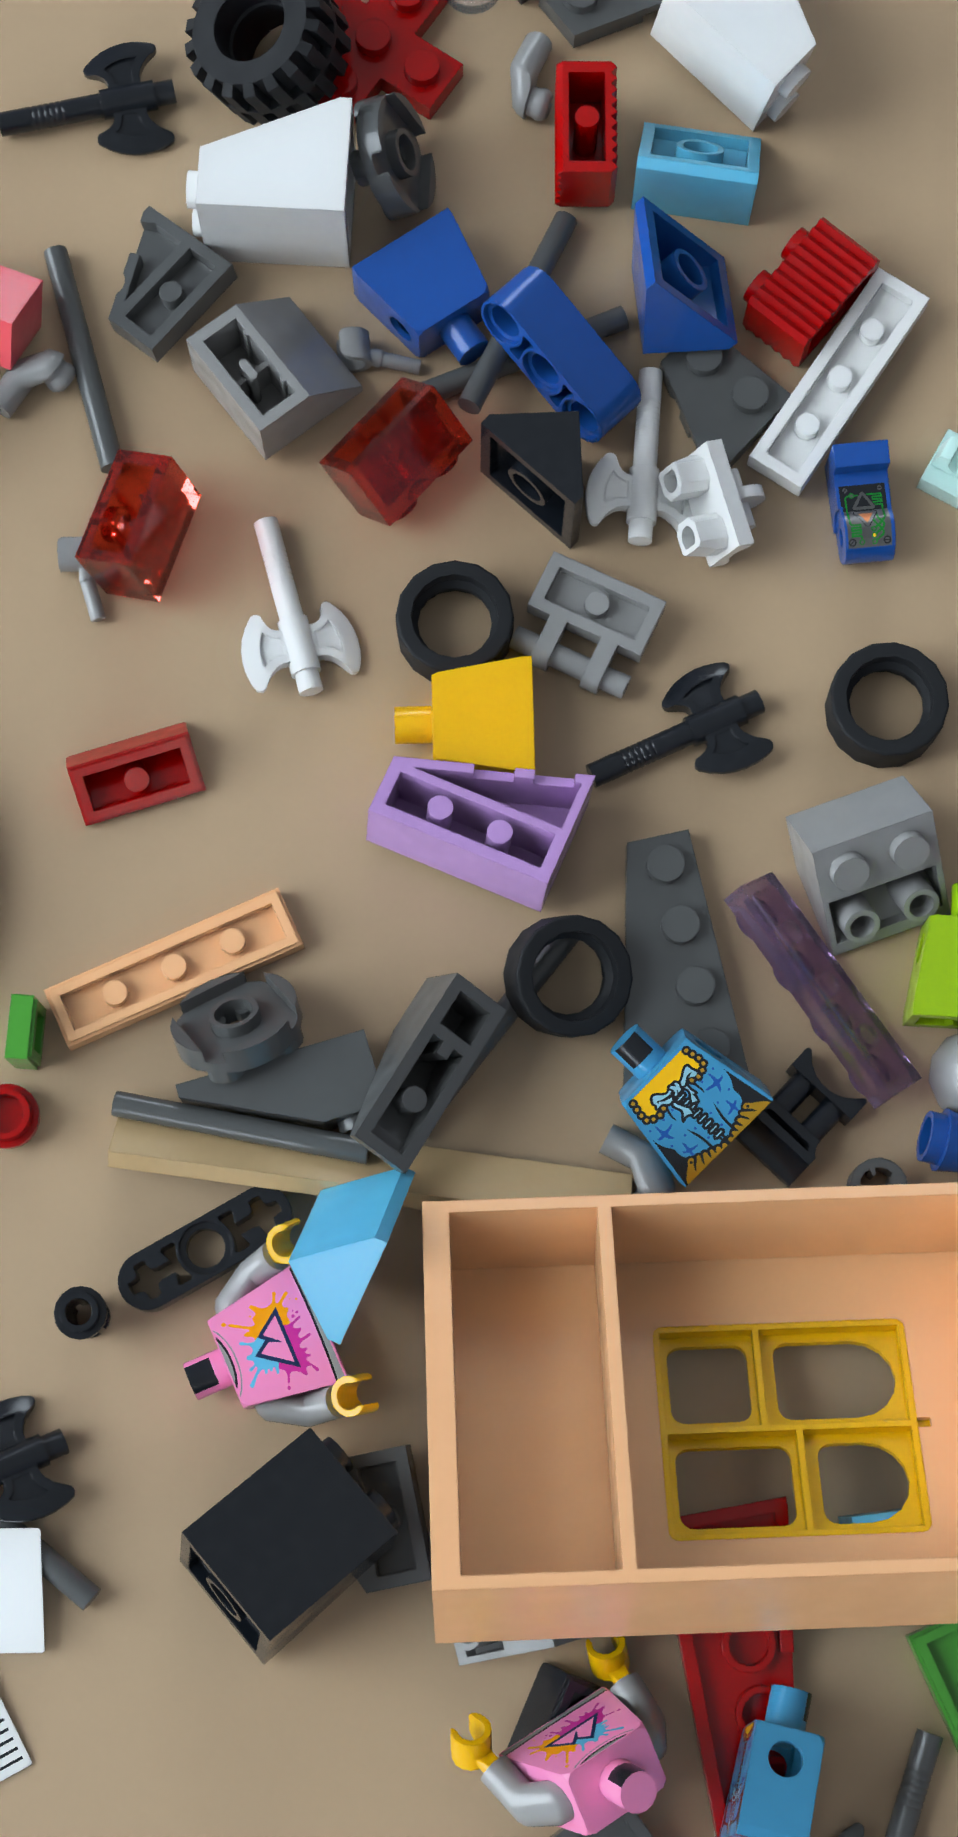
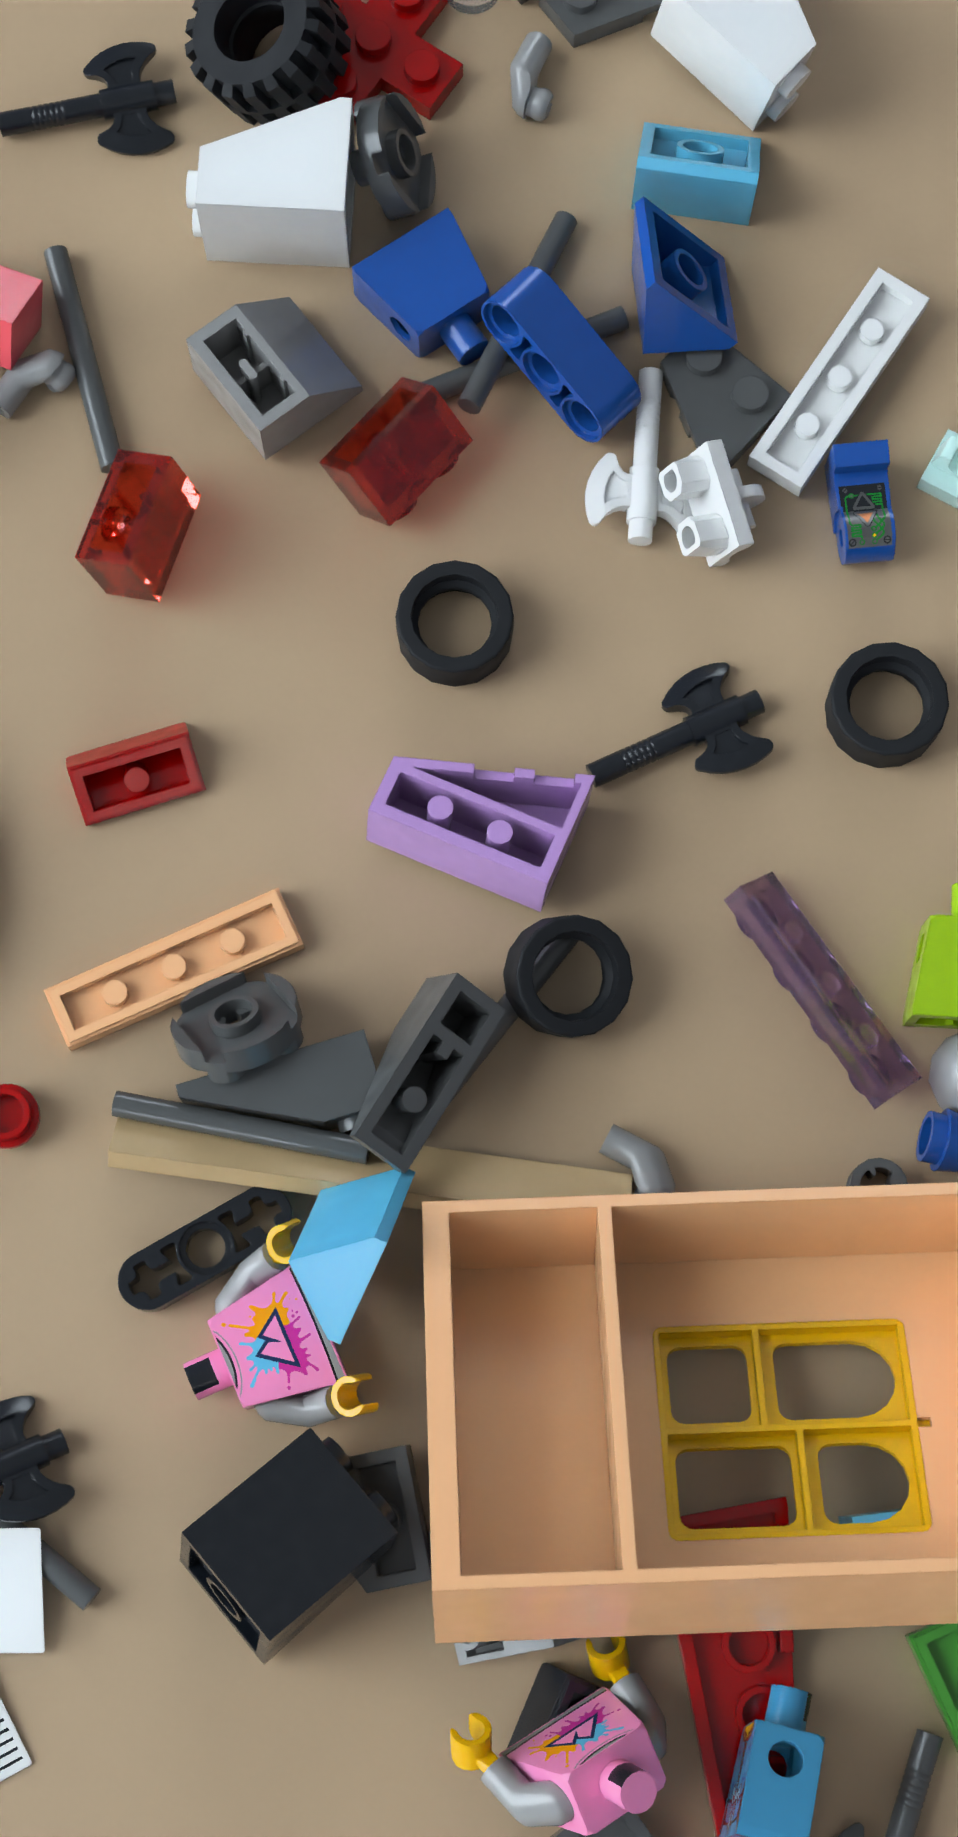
(25, 1032): bright green tile -> none
(66, 1313): black pin -> none
(67, 562): light grey hand -> none
(167, 286): dark grey wing -> none
(296, 641): white piece -> none
(355, 353): light grey hand -> none
(476, 716): yellow torso -> none
(538, 466): black slope -> none
(585, 133): red brick -> none
(594, 608): light grey plate -> none
(674, 949): dark grey wing -> none
(686, 1098): torso -> none
(783, 1141): black piece -> none
(808, 290): red brick -> none
(869, 864): light grey slope -> none

